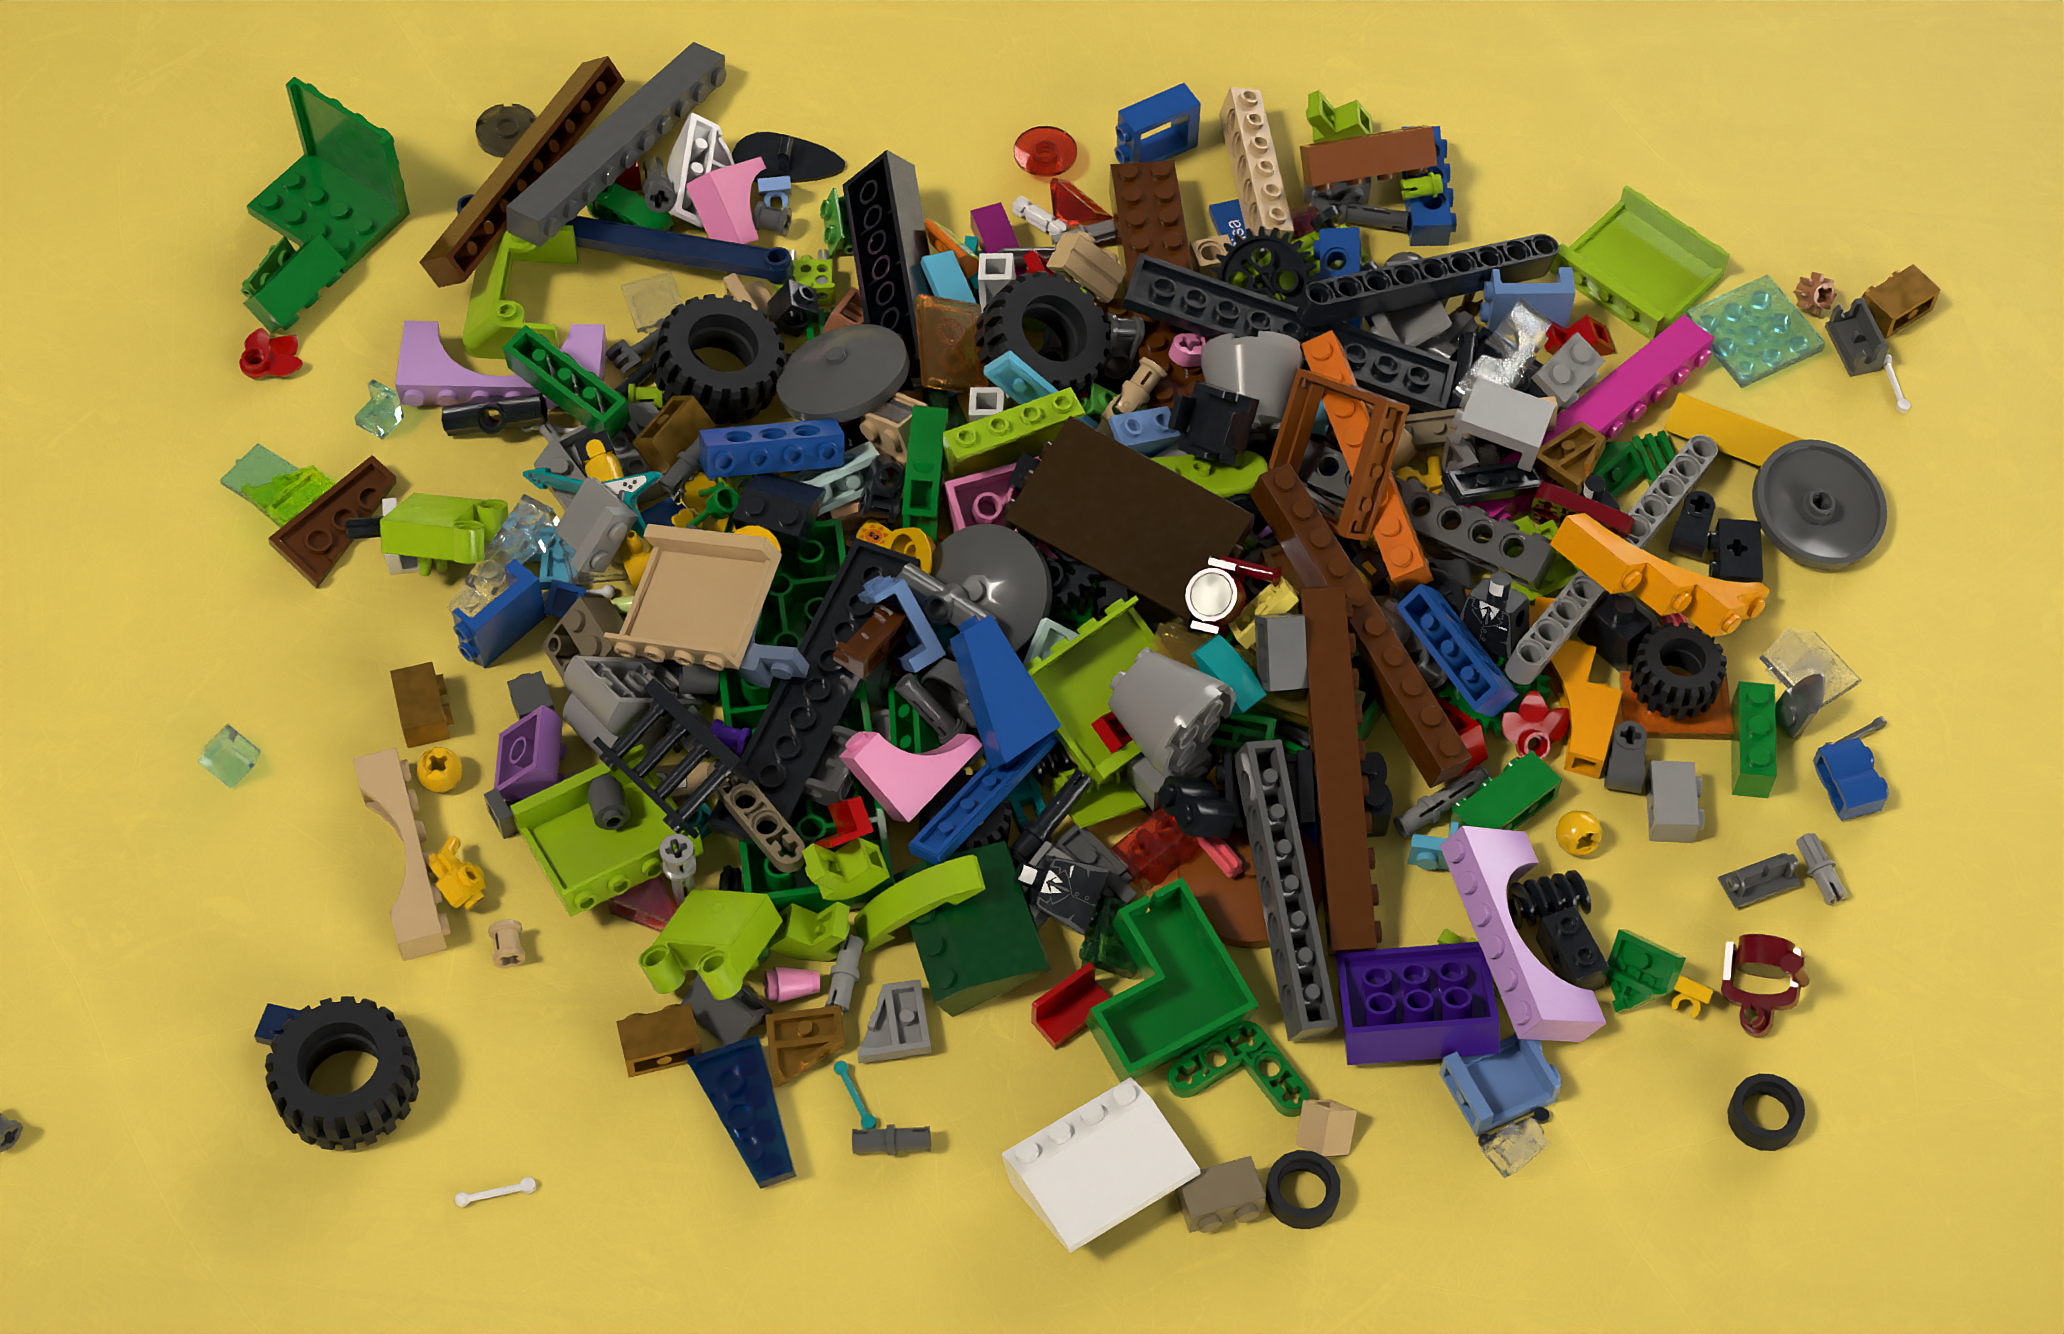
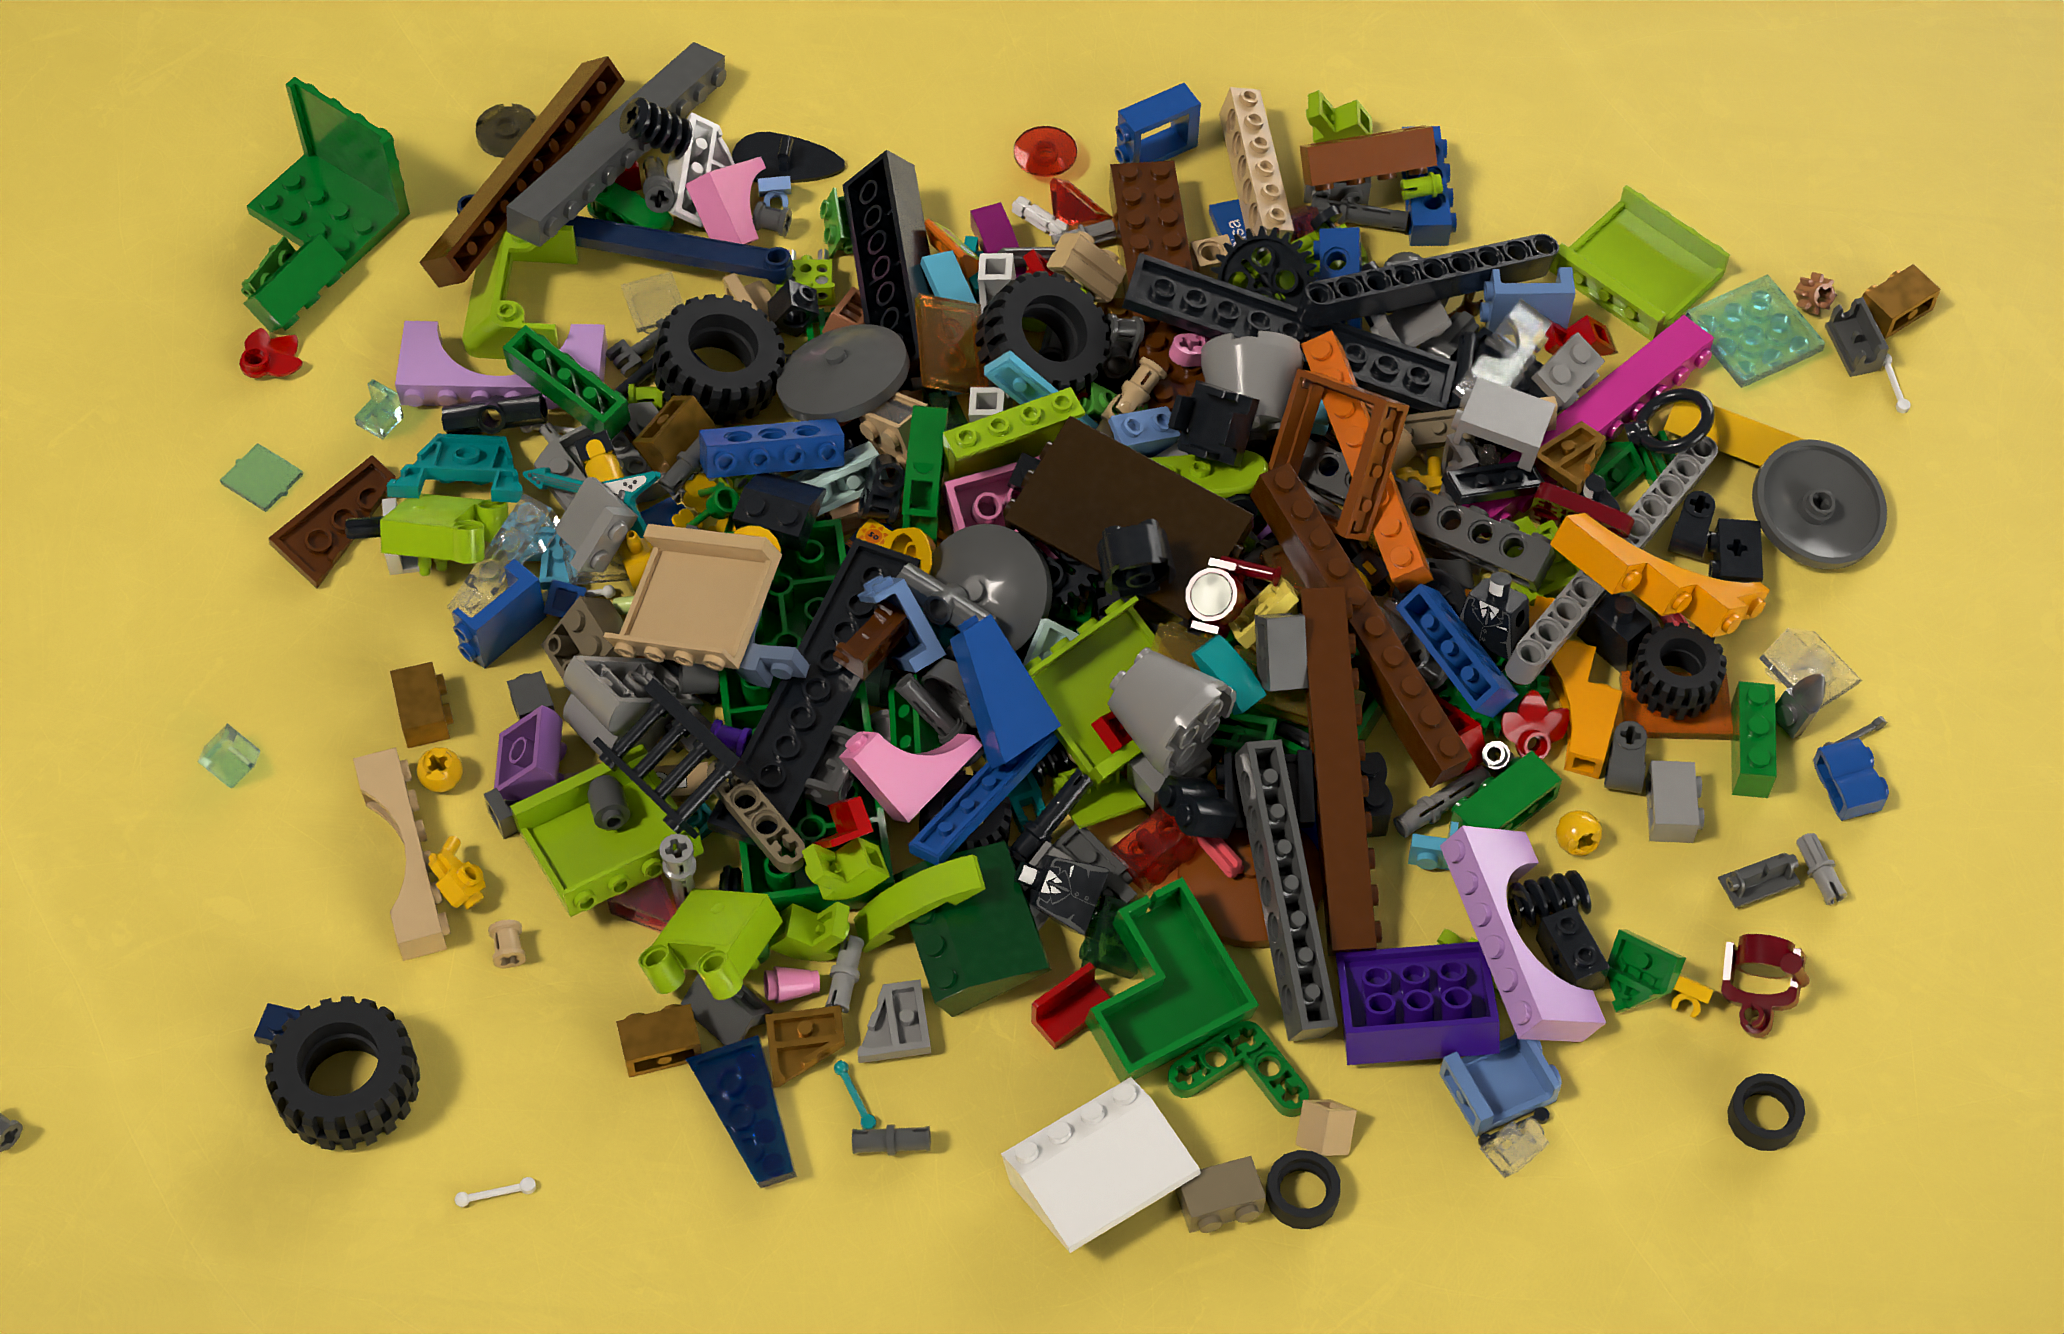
(288, 493): clear neon green wing -> none
(461, 459): none -> teal wing
(657, 127): none -> black piece
(1135, 559): none -> black brick
(1490, 758): none -> pin
(1639, 431): none -> black piece

